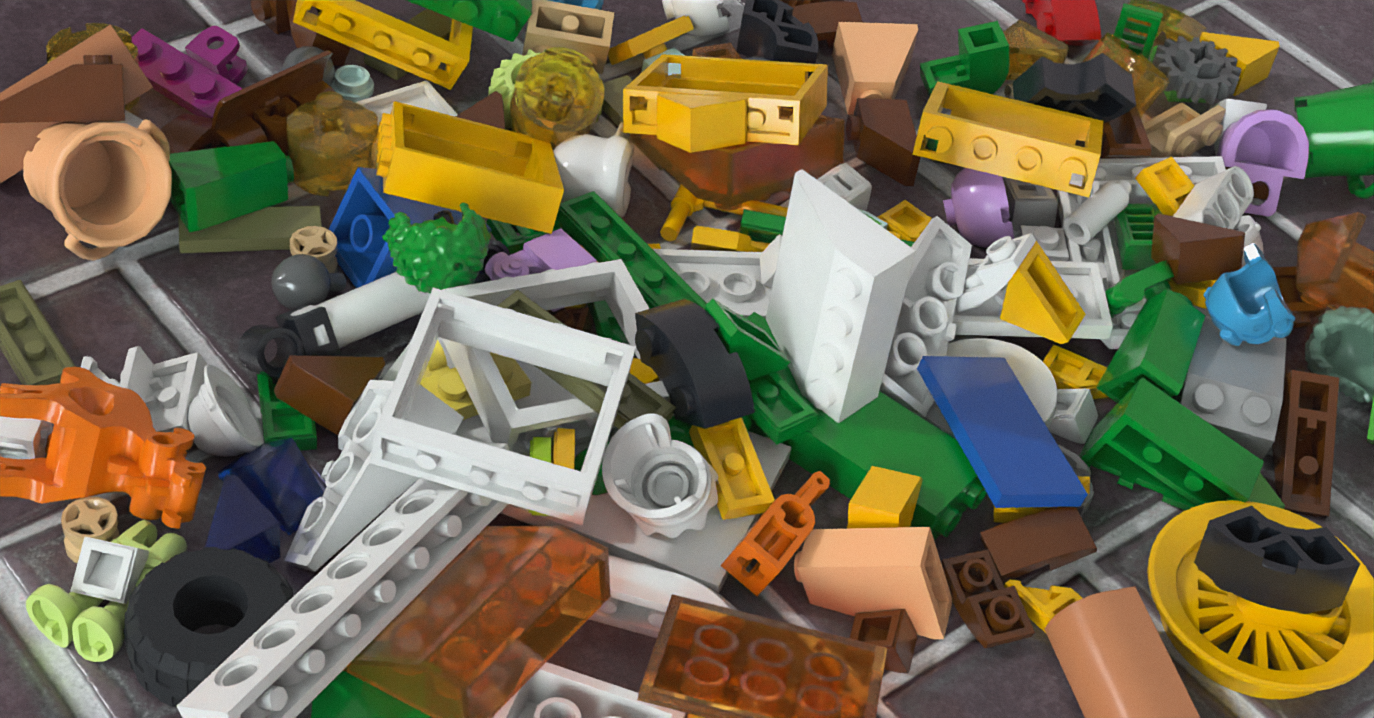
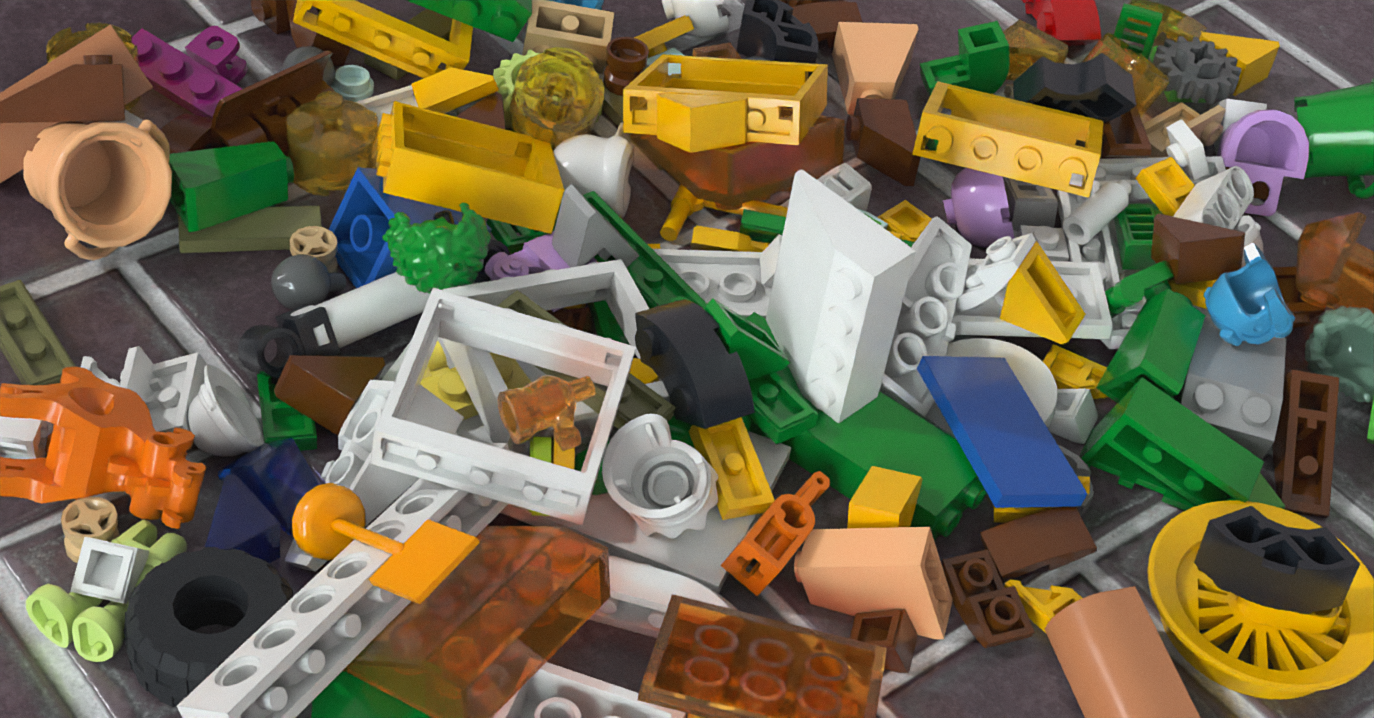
(334, 516): none -> light orange piece
(452, 89): none -> yellow tile
(545, 404): none -> clear orange piece
(585, 232): none -> light grey slope
(625, 62): none -> reddish brown wheel
(1187, 150): none -> white plate

